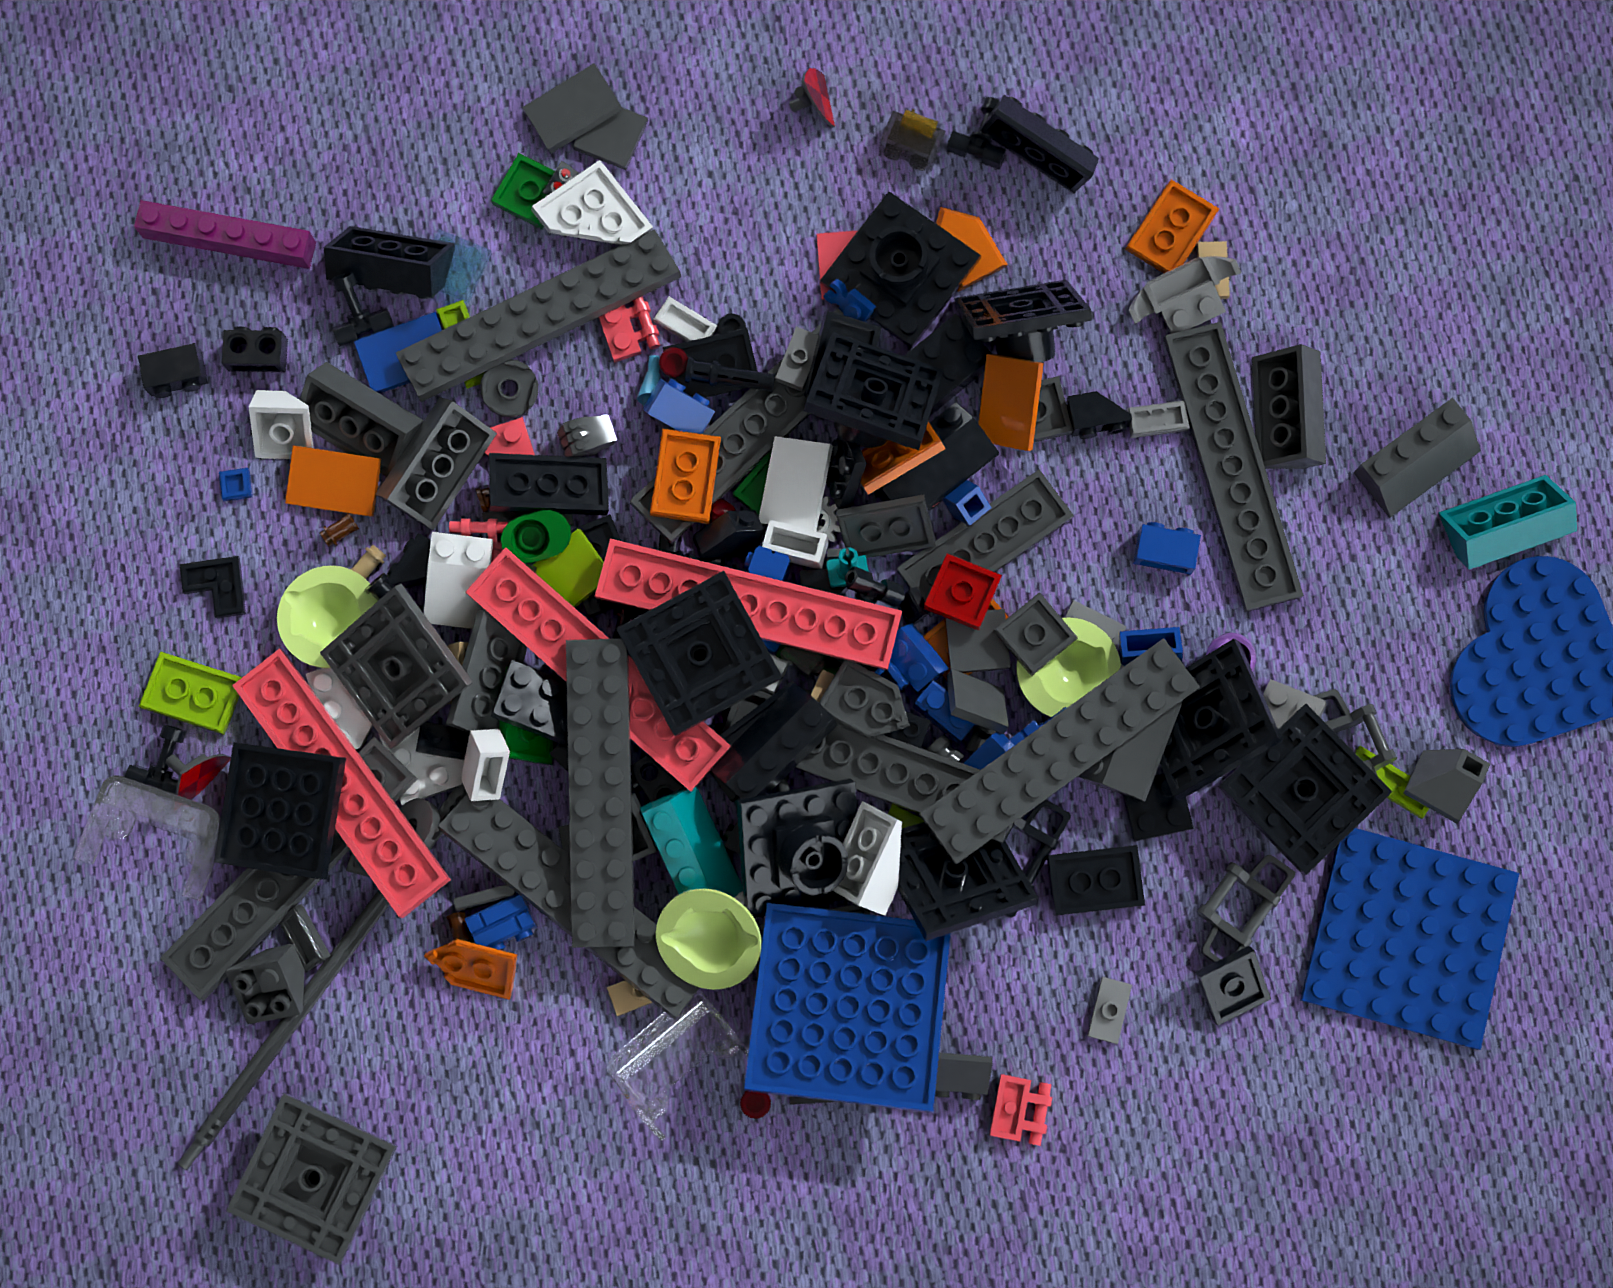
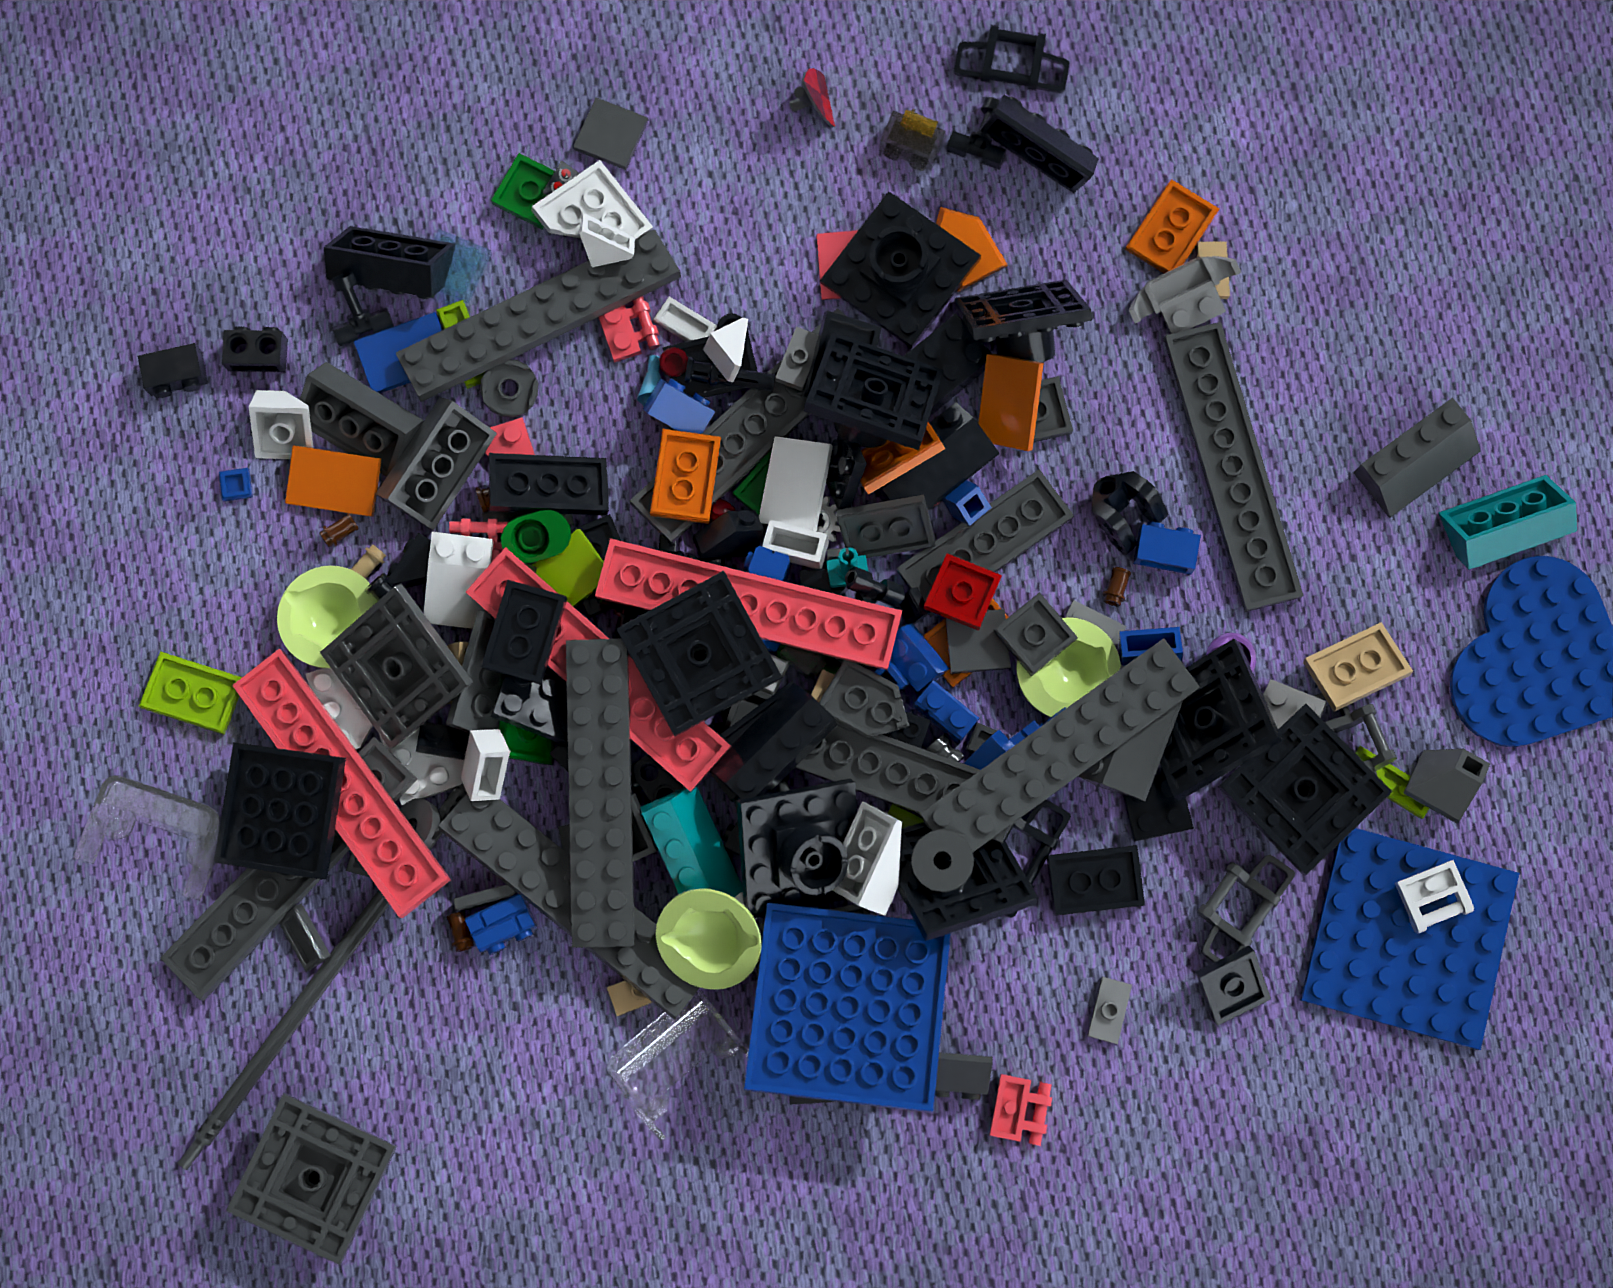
(159, 775): black bar -> none
(196, 773): shield -> none
(220, 576): black tile -> none
(225, 234): magenta brick -> none
(269, 984): dark grey slope -> none
(476, 967): orange tile -> none
(524, 632): none -> black plate
(572, 108): dark grey tile -> none
(586, 435): dark grey hand -> none
(604, 242): none -> white slope
(726, 348): none -> white slope
(755, 1104): dark red tile -> none
(851, 303): blue plate -> none
(924, 855): none -> dark grey tile
(977, 701): dark grey tile -> none
(1031, 80): none -> black bar
(1094, 414): black slope -> none
(1113, 495): none -> black piece
(1116, 587): none -> reddish brown pin
(1158, 419): light grey plate -> none
(1289, 408): dark grey slope -> none
(1357, 666): none -> tan plate
(1431, 886): none -> white plate

